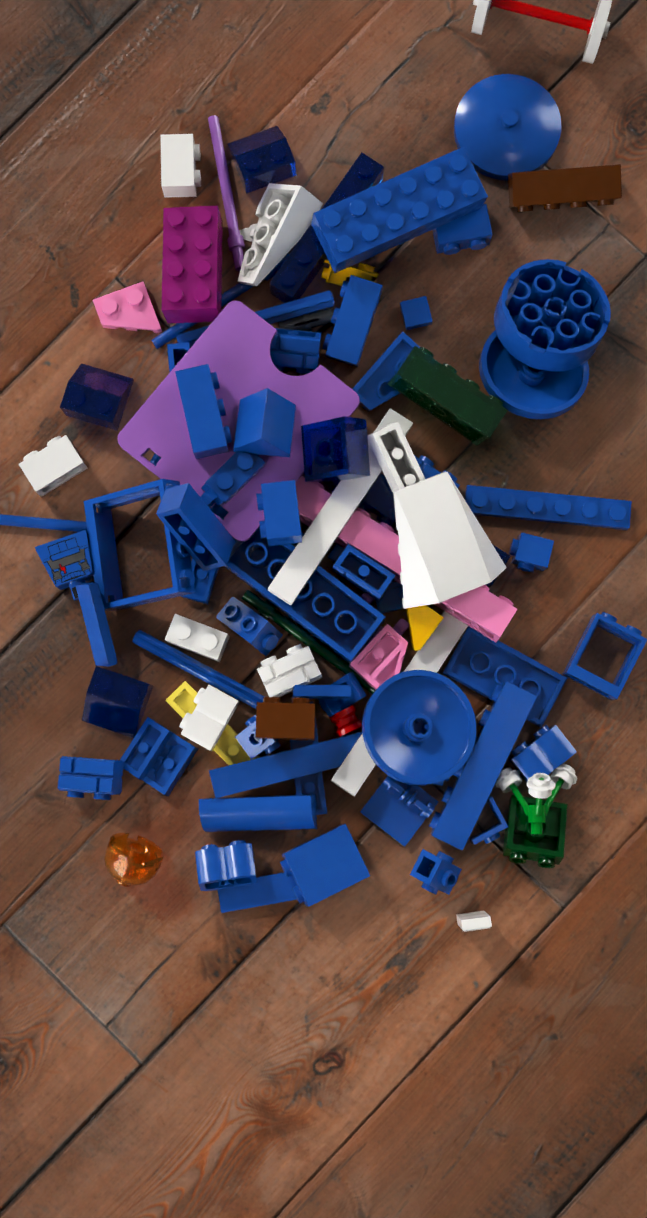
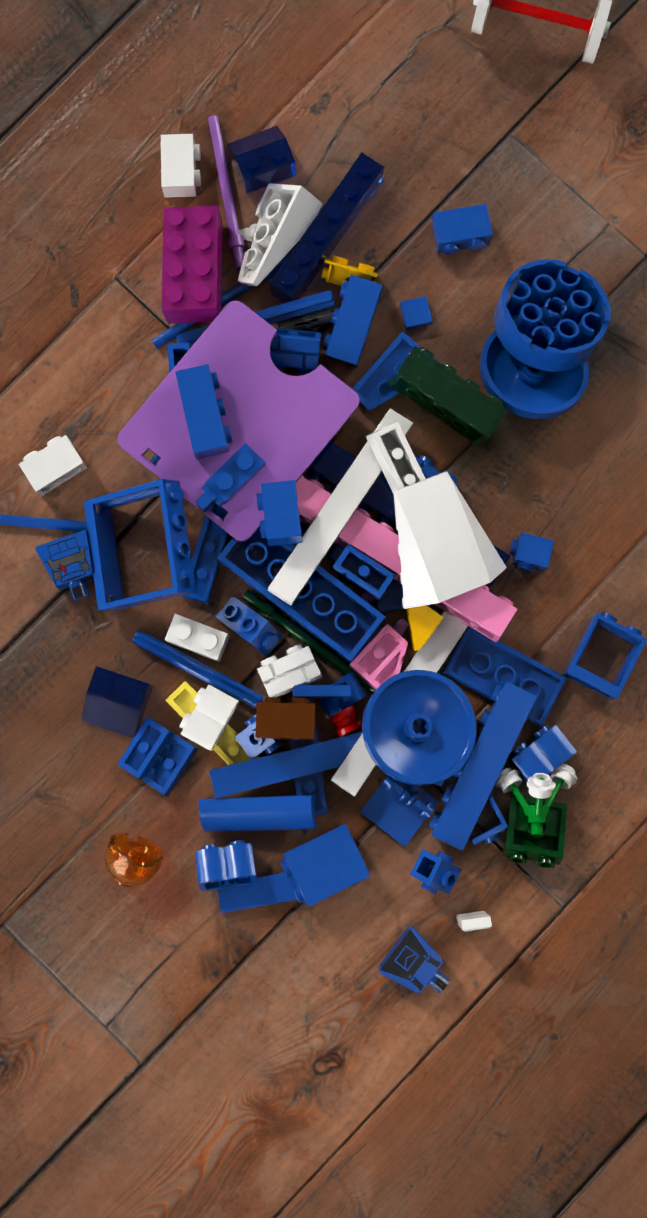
(90, 776): blue brick -> none
(96, 396): clear blue slope -> none
(96, 624): blue tile -> none
(128, 309): bright pink wing -> none
(195, 526): blue brick -> none
(265, 424): blue slope -> none
(335, 449): clear blue slope -> none
(399, 209): blue brick -> none
(414, 963): none -> torso
(507, 125): blue dish -> none
(548, 507): blue plate -> none
(565, 186): reddish brown brick -> none

